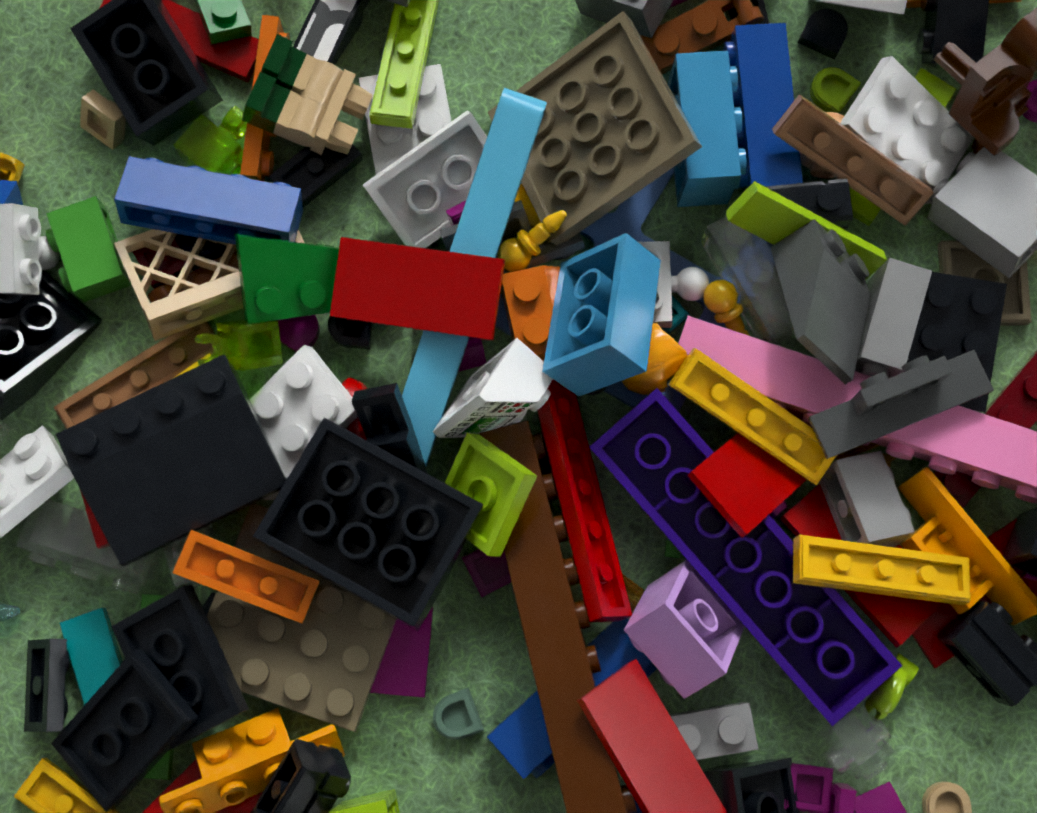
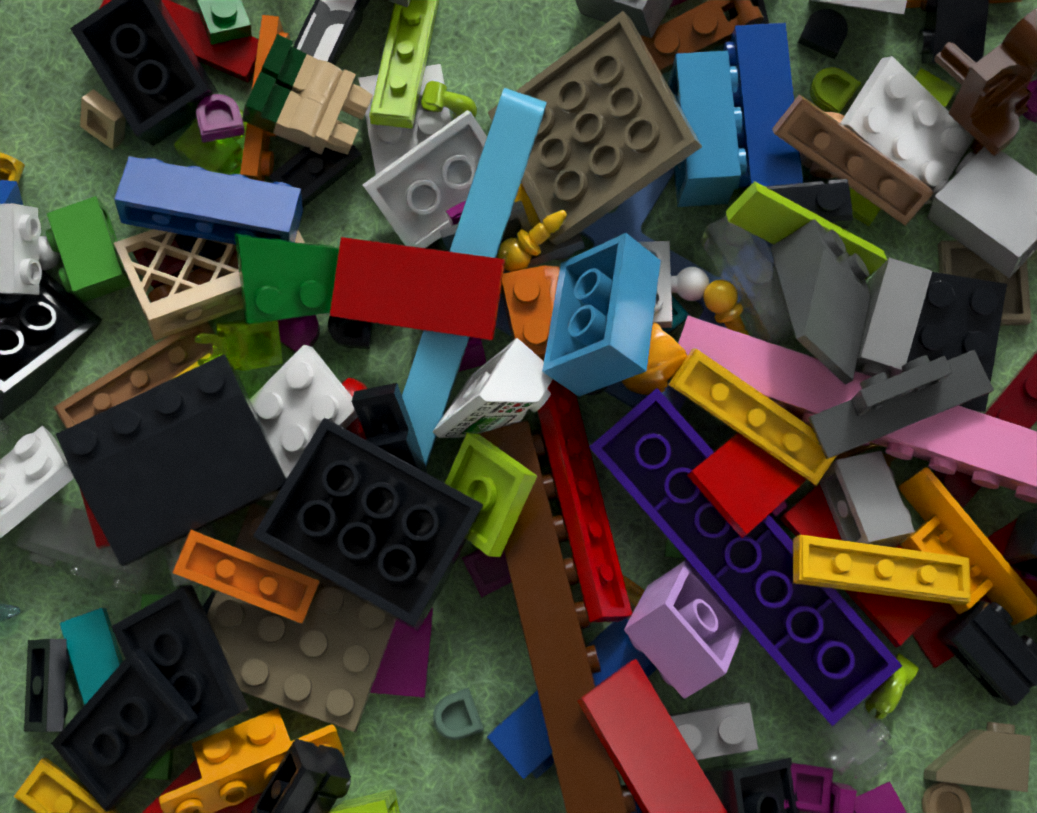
(218, 118): none -> magenta tile
(437, 97): none -> lime arm
(985, 759): none -> dark tan slope

